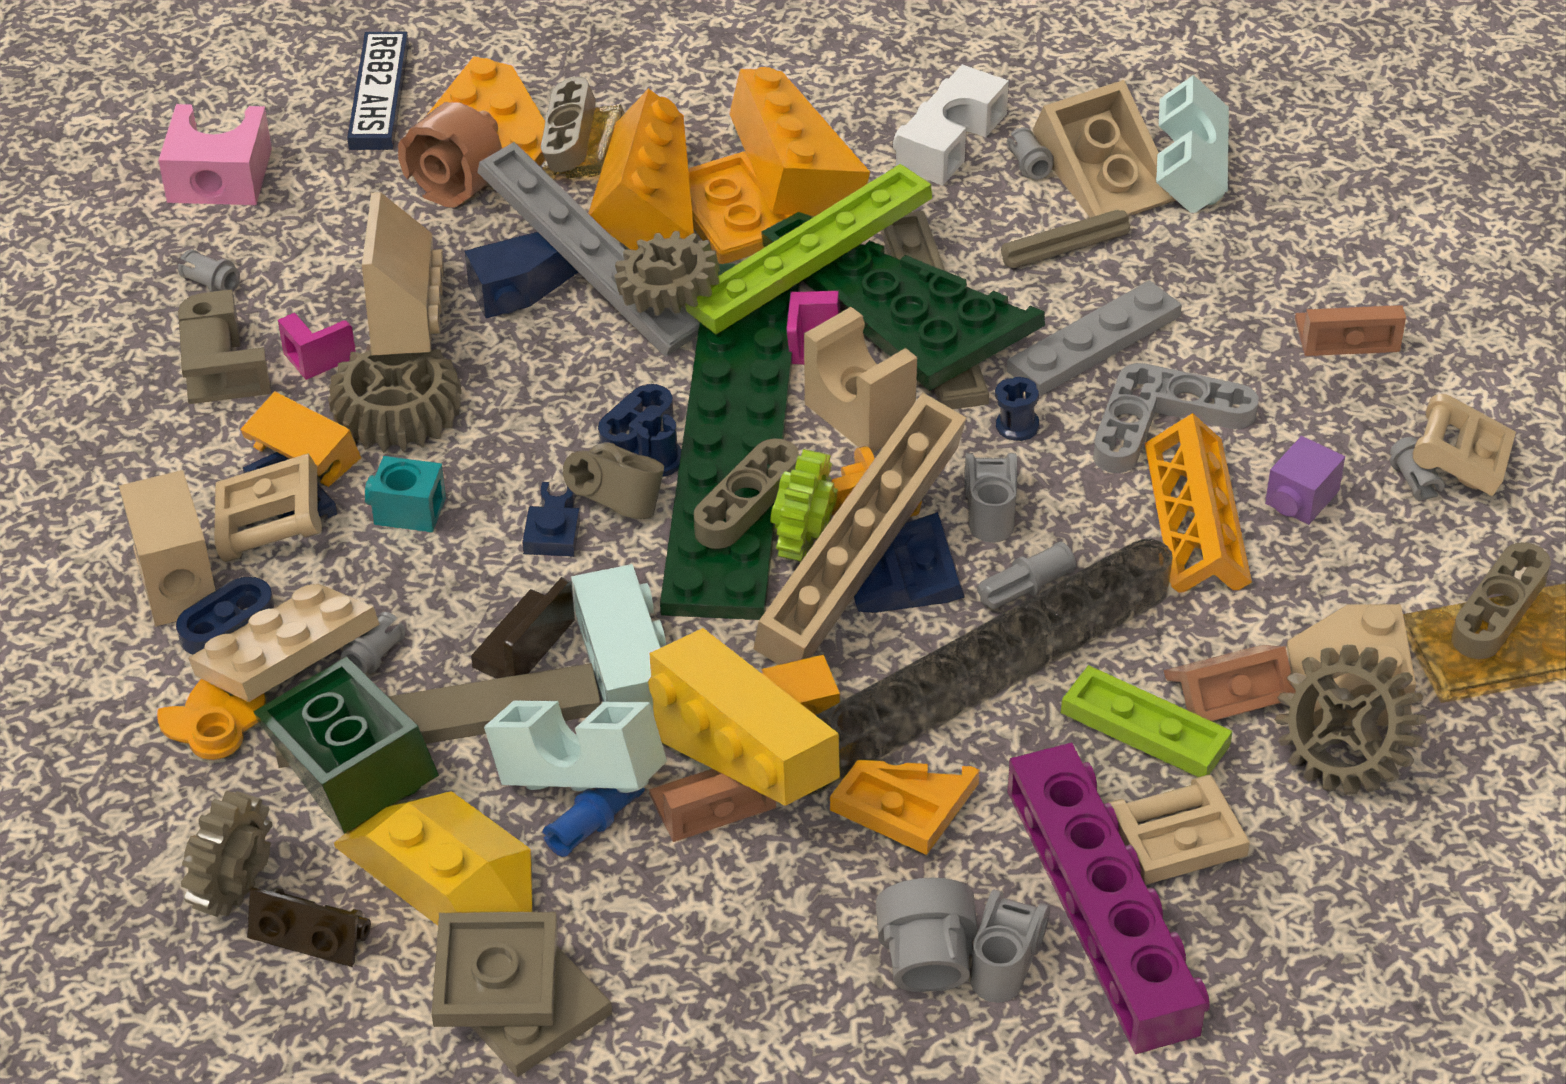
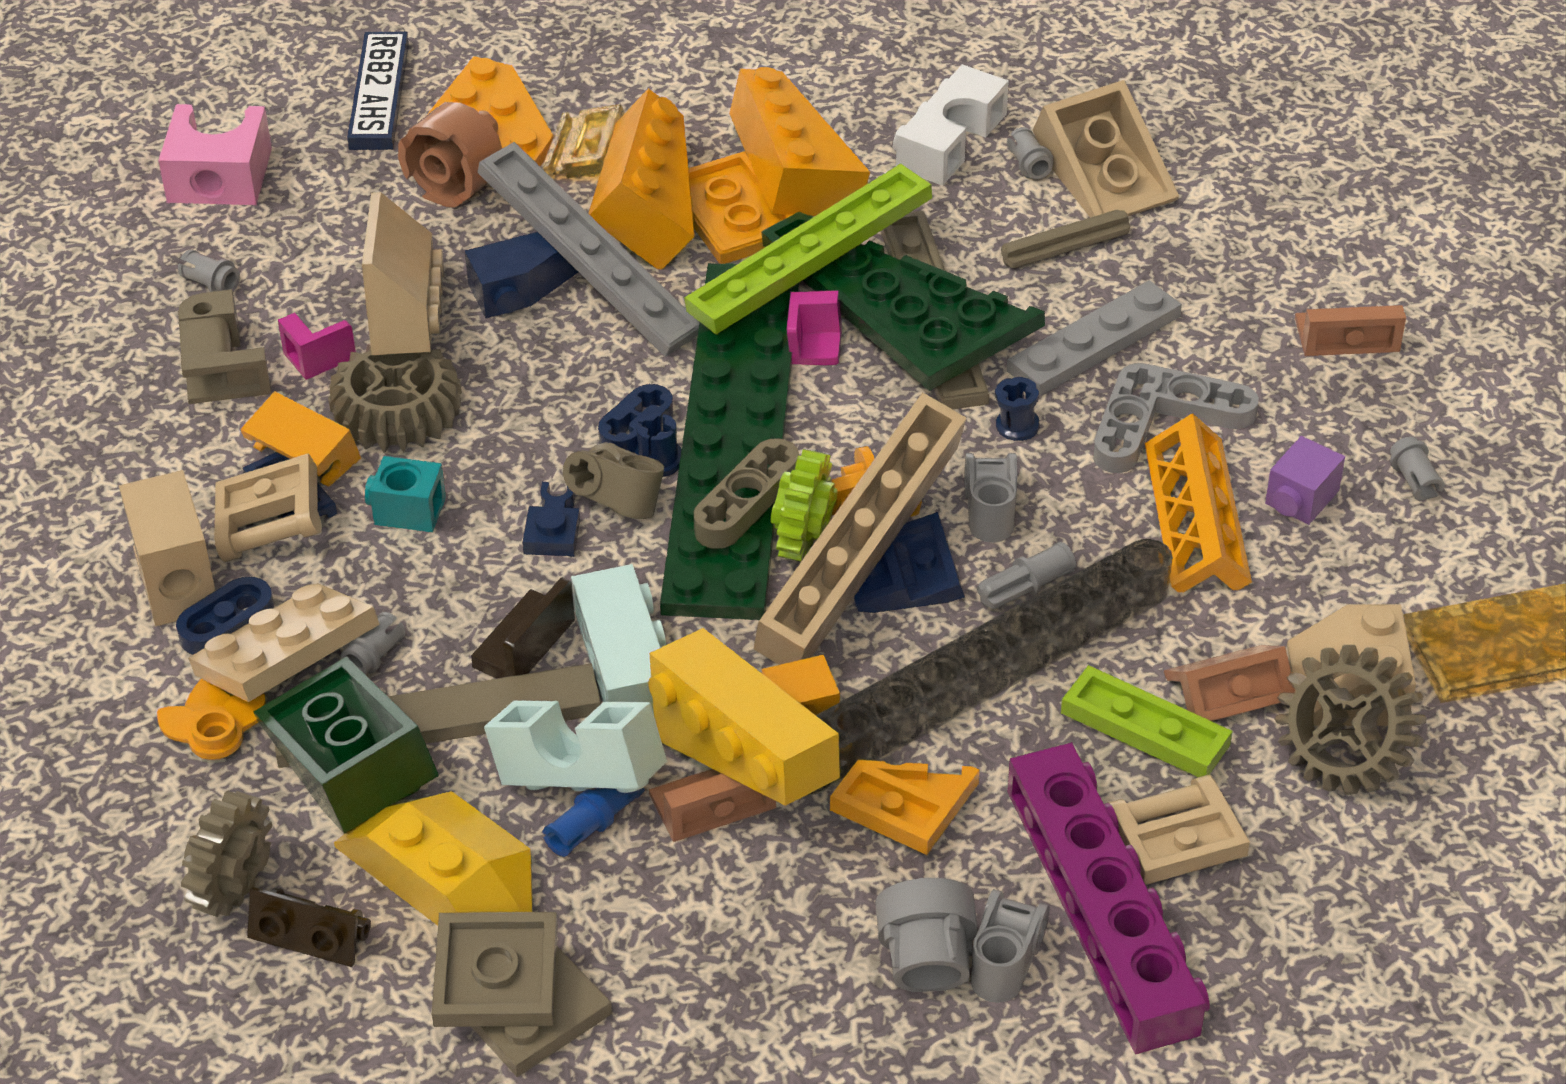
(568, 124): dark tan beam -> none
(667, 273): dark tan gear -> none
(849, 388): tan piece -> none
(1197, 162): light aqua arch -> none
(1480, 449): tan plate -> none
(1501, 618): dark tan beam -> none

